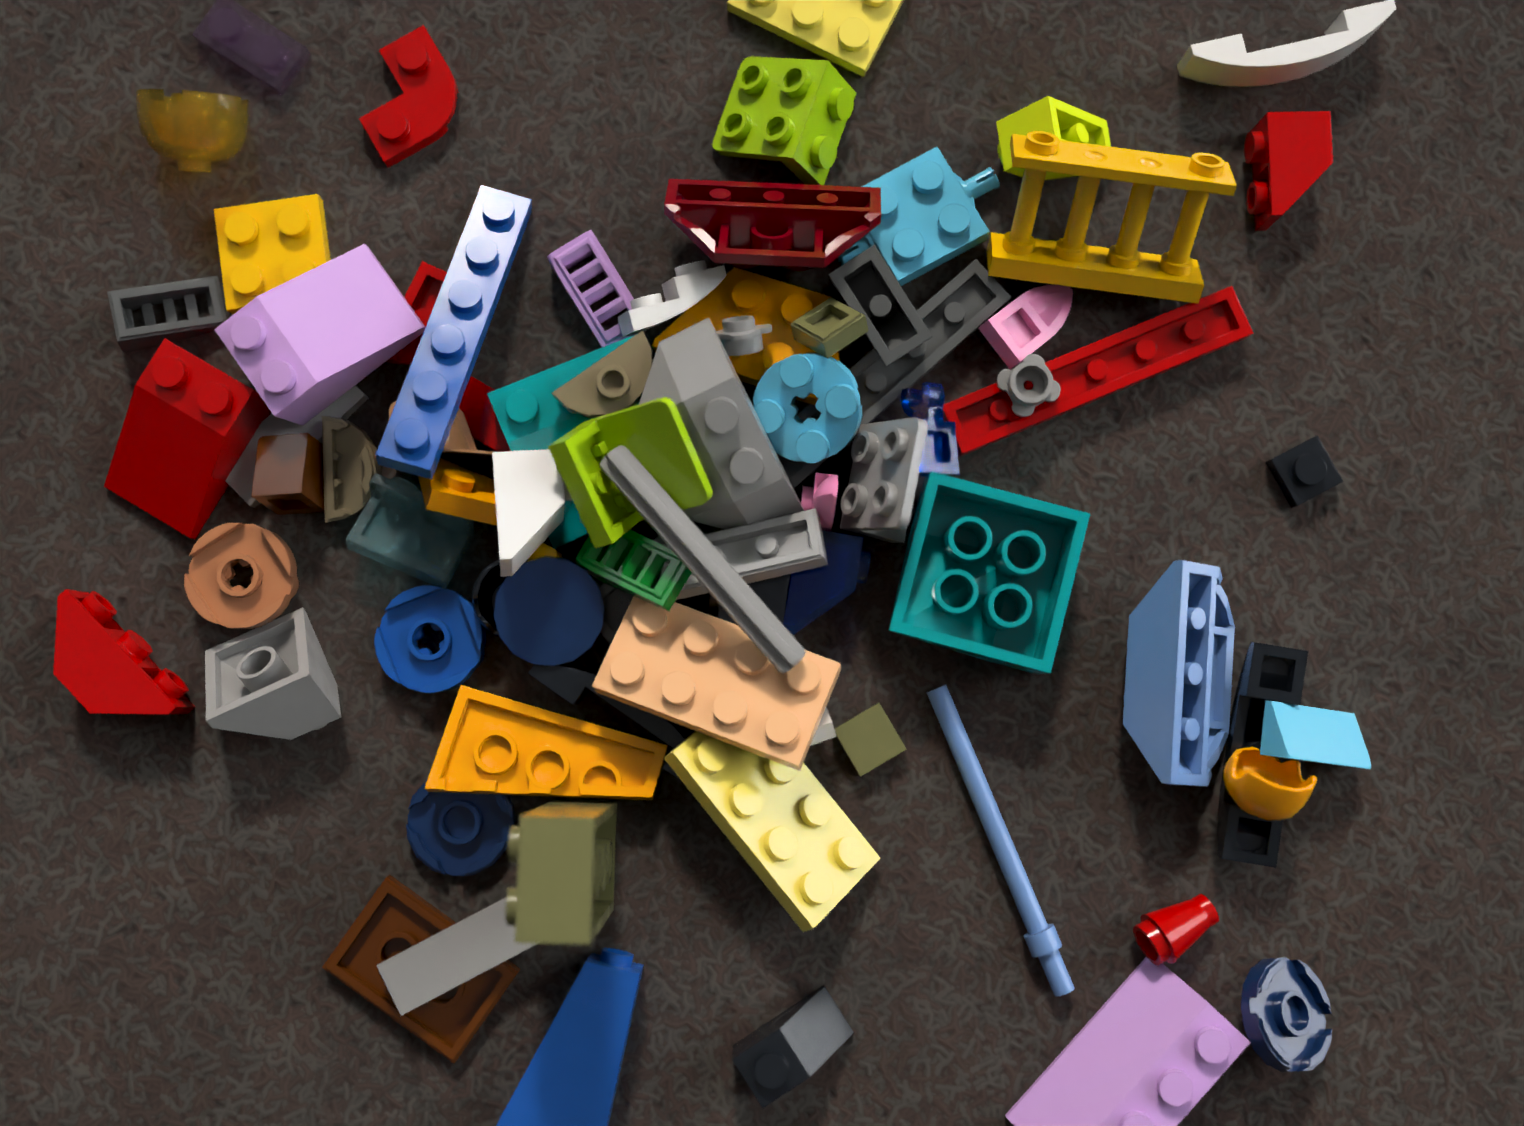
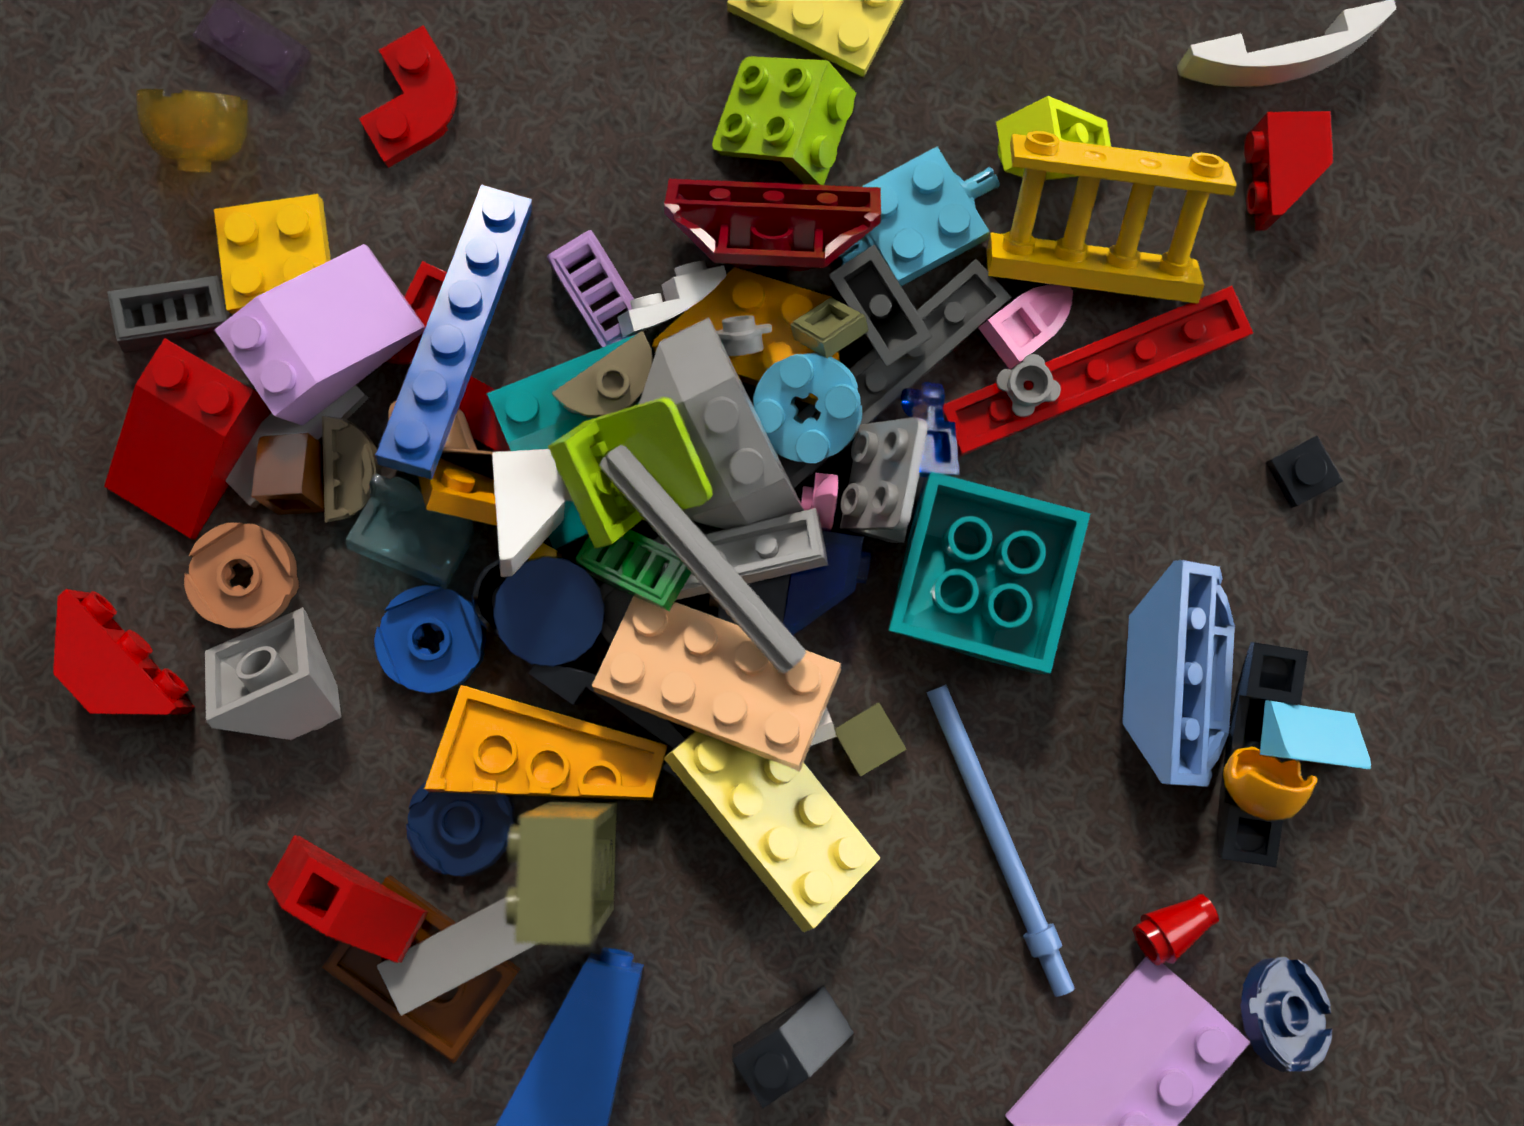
(344, 901): none -> red slope

